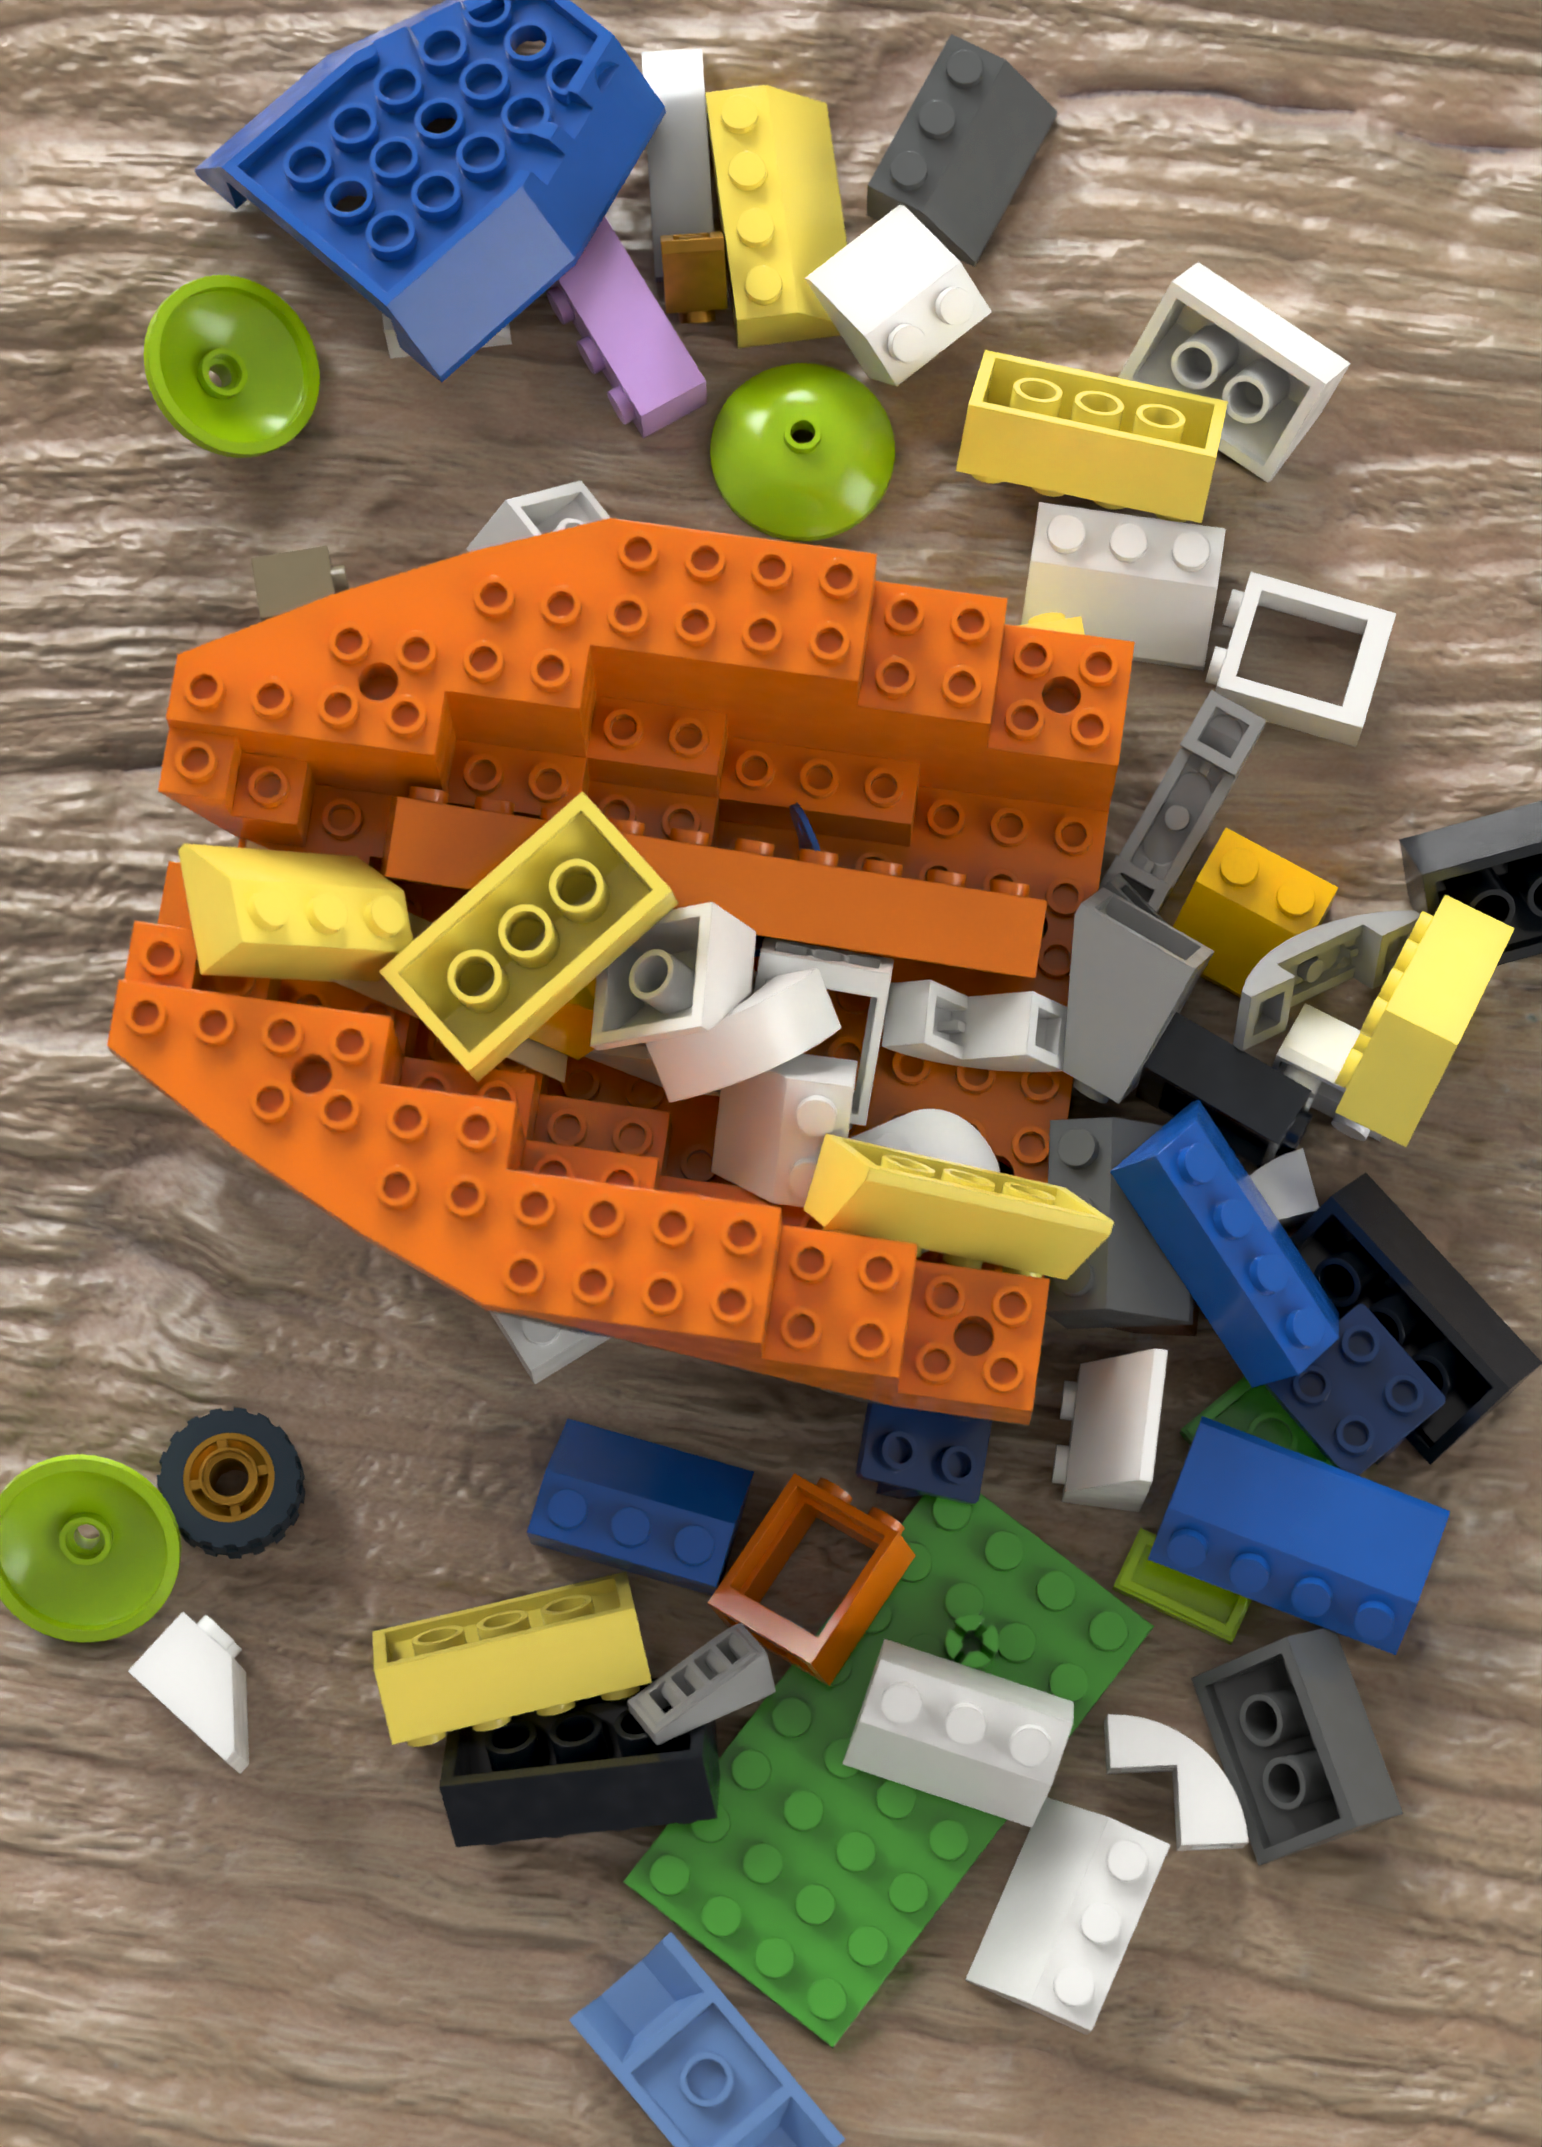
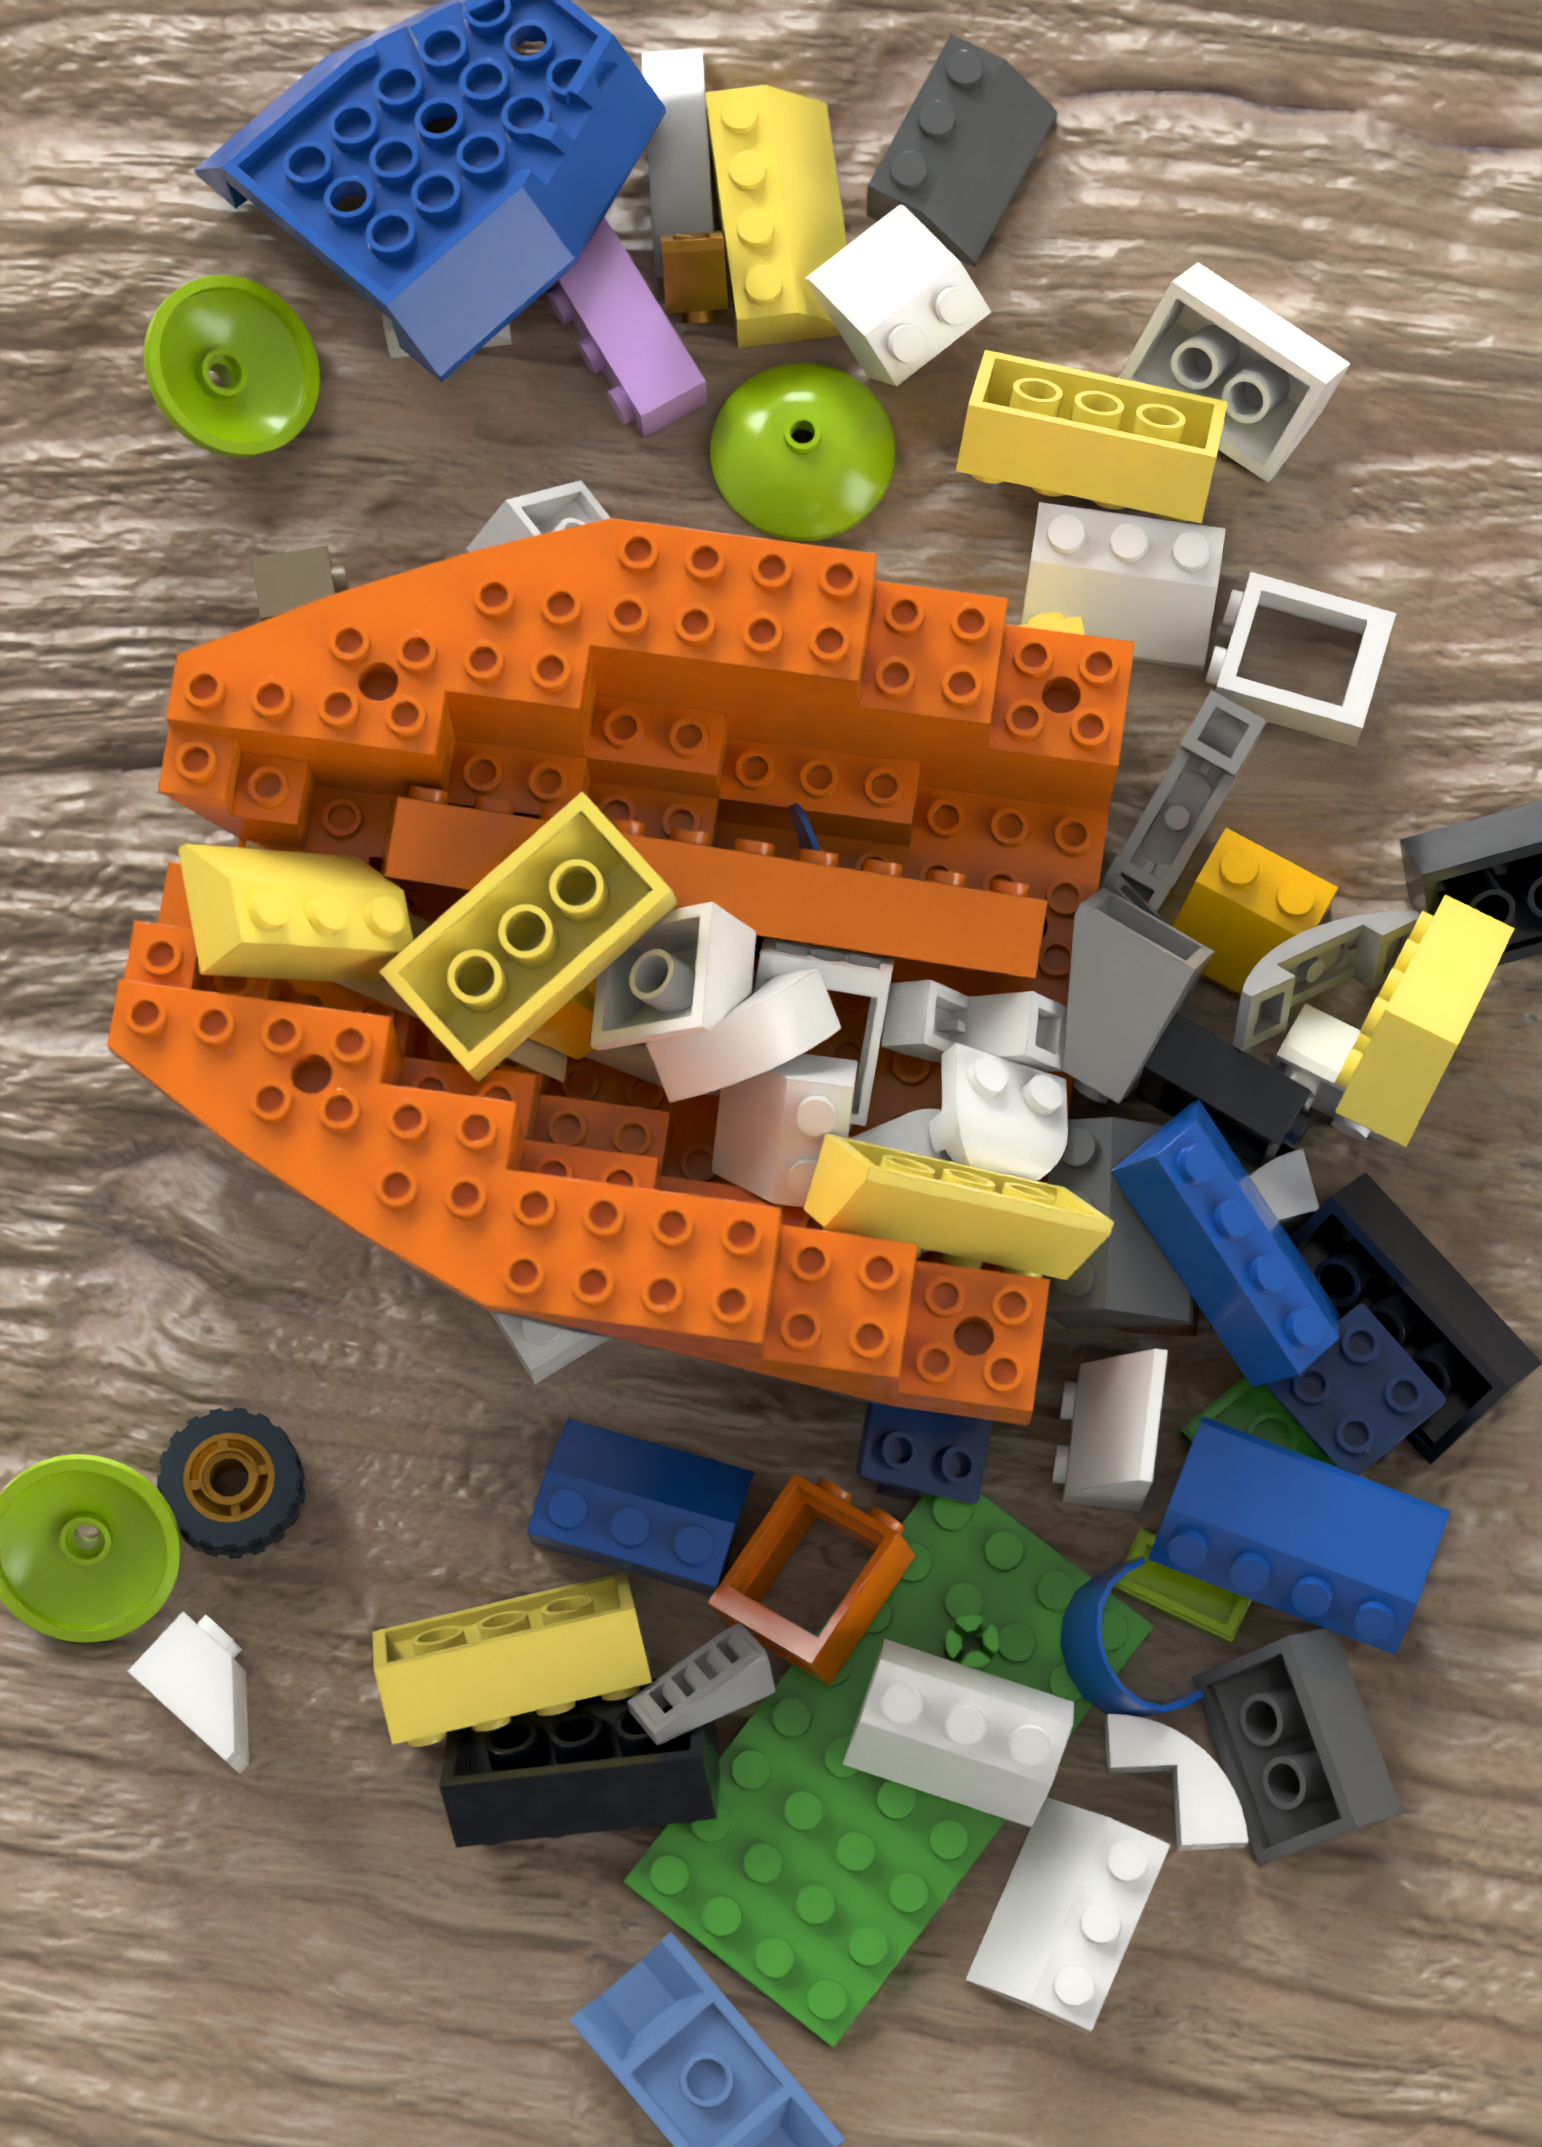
(1000, 1114): none -> white slope
(1086, 1654): none -> blue piece

